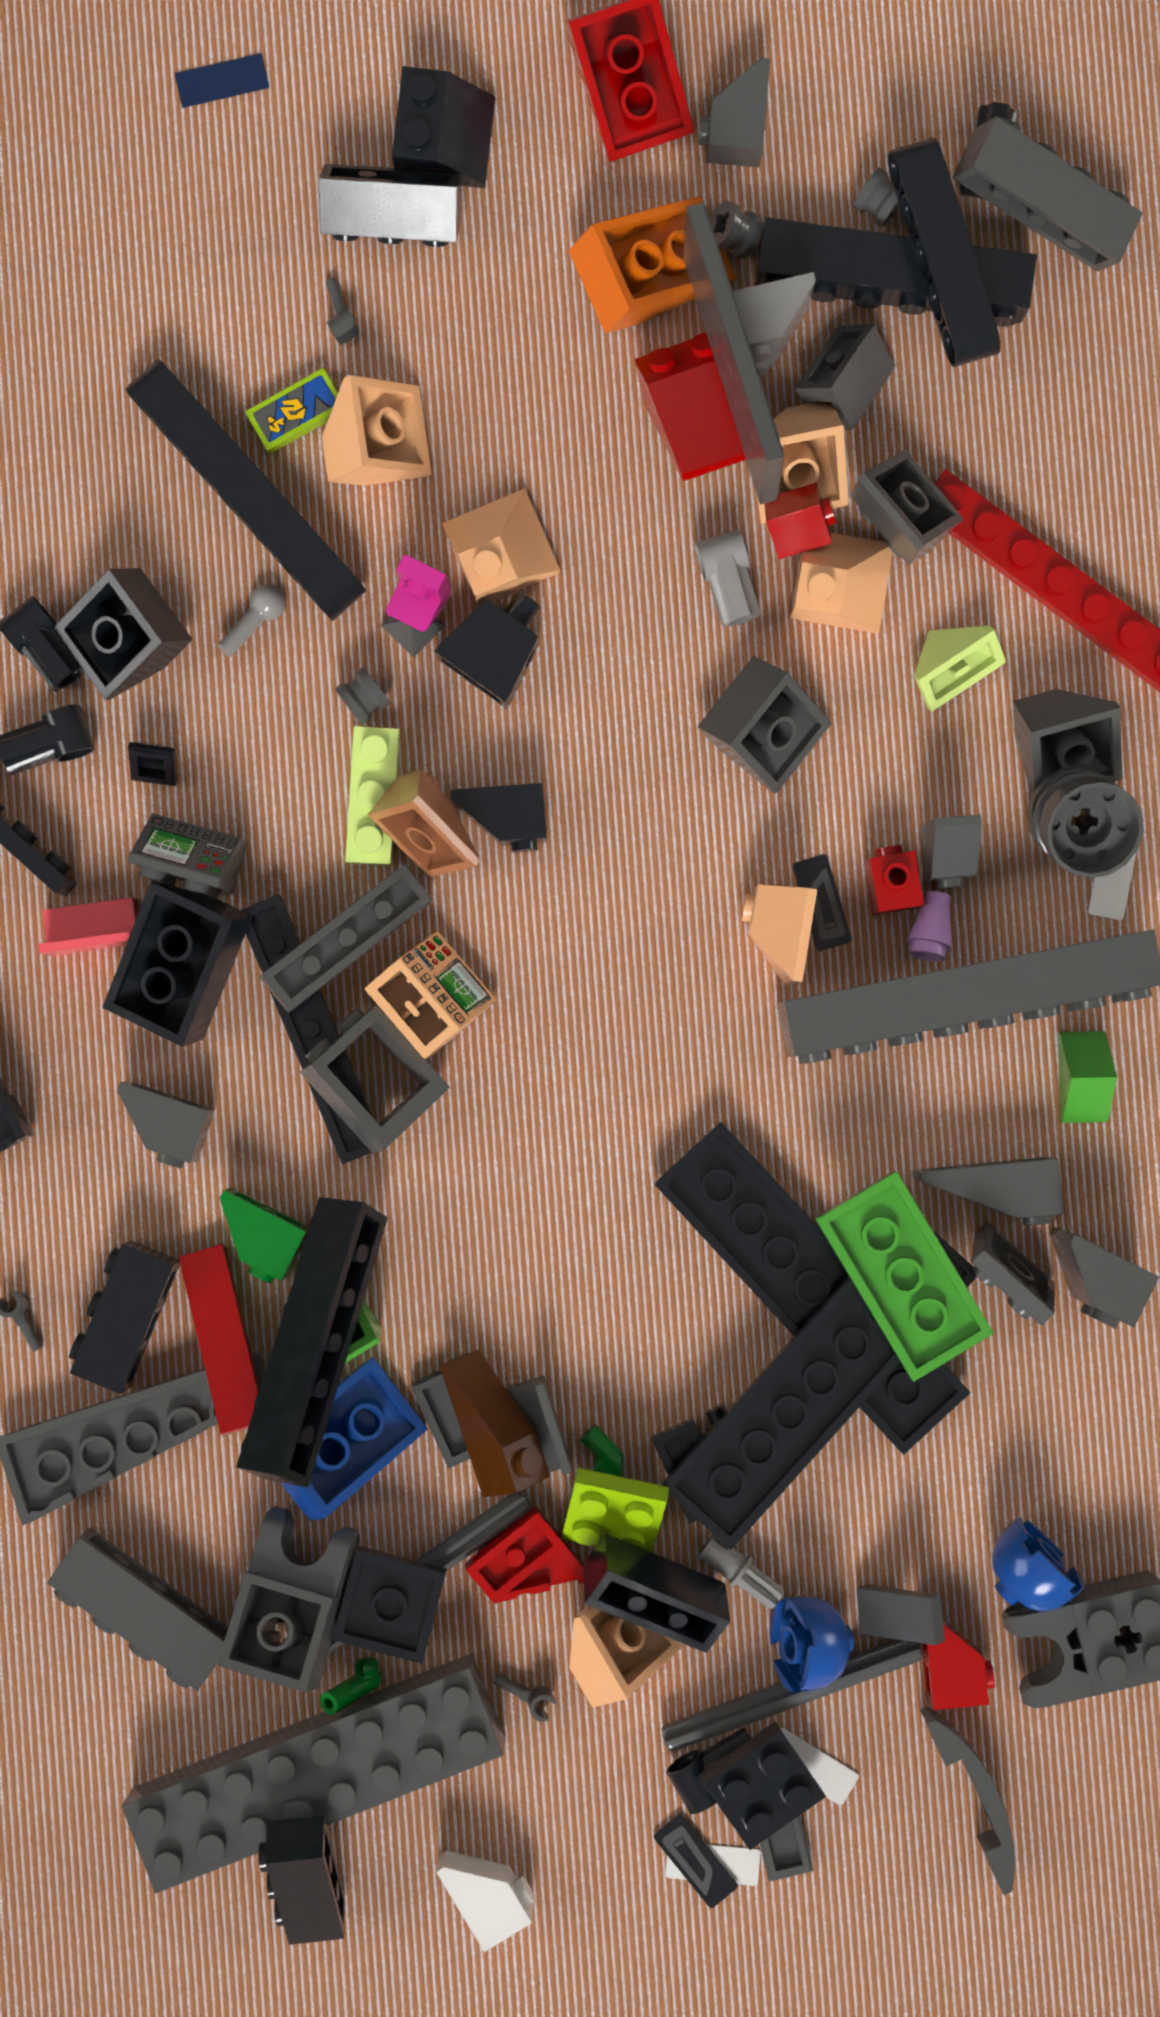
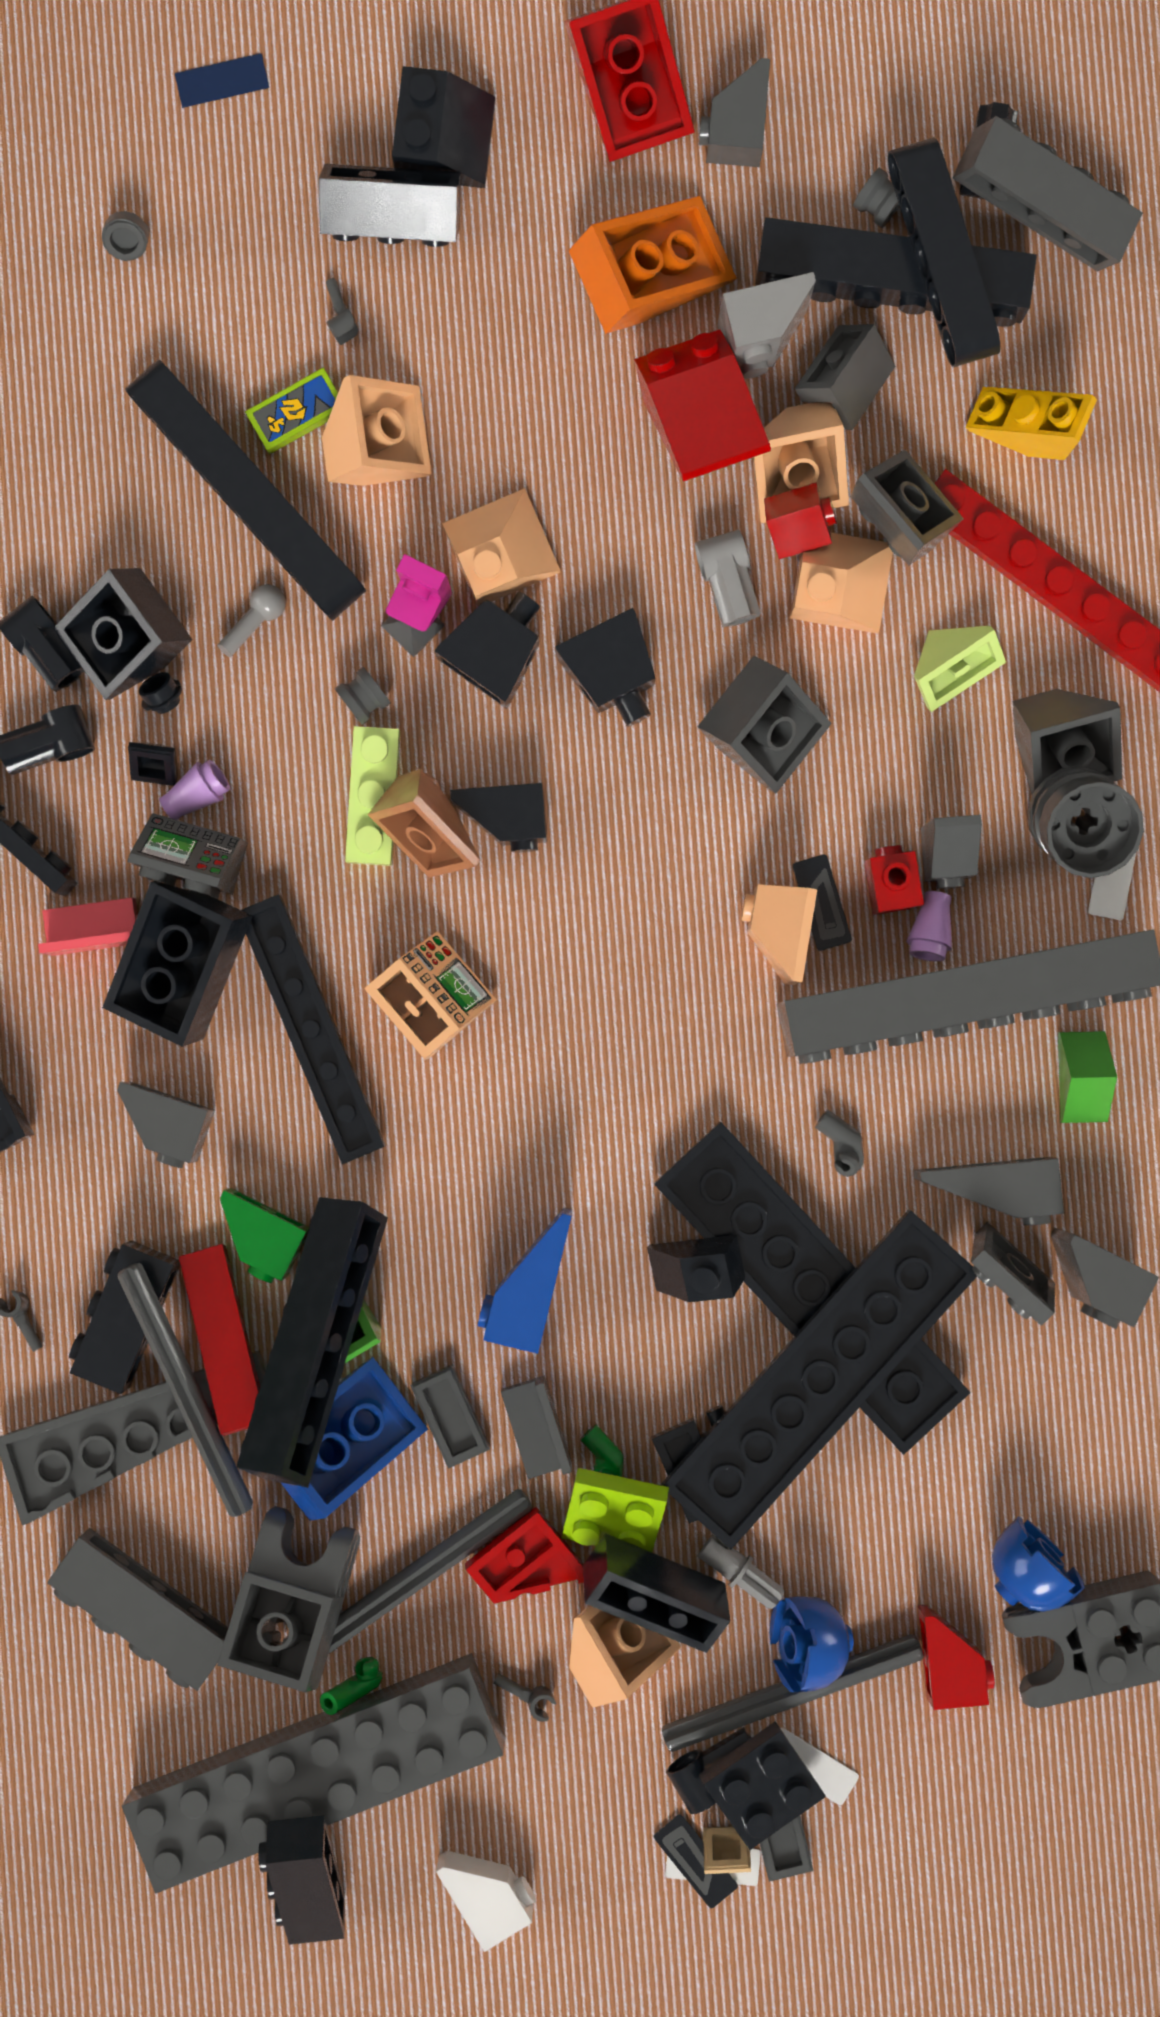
(125, 235): none -> dark grey tile
(160, 693): none -> black plate
(185, 1389): none -> dark grey axle
(195, 790): none -> lavender cone
(345, 938): dark grey plate -> none
(349, 1109): dark grey window -> none
(389, 1604): black plate -> none
(493, 1427): reddish brown slope -> none
(523, 1298): none -> blue slope
(611, 666): none -> black torso
(698, 1268): none -> black slope
(725, 1851): none -> tan slope
(732, 354): dark grey tile -> none
(736, 230): dark grey wheel -> none
(846, 1141): none -> dark grey arm
(900, 1614): dark grey tile -> none
(904, 1276): bright green plate -> none
(997, 1842): dark grey slope -> none
(1031, 420): none -> yellow slope

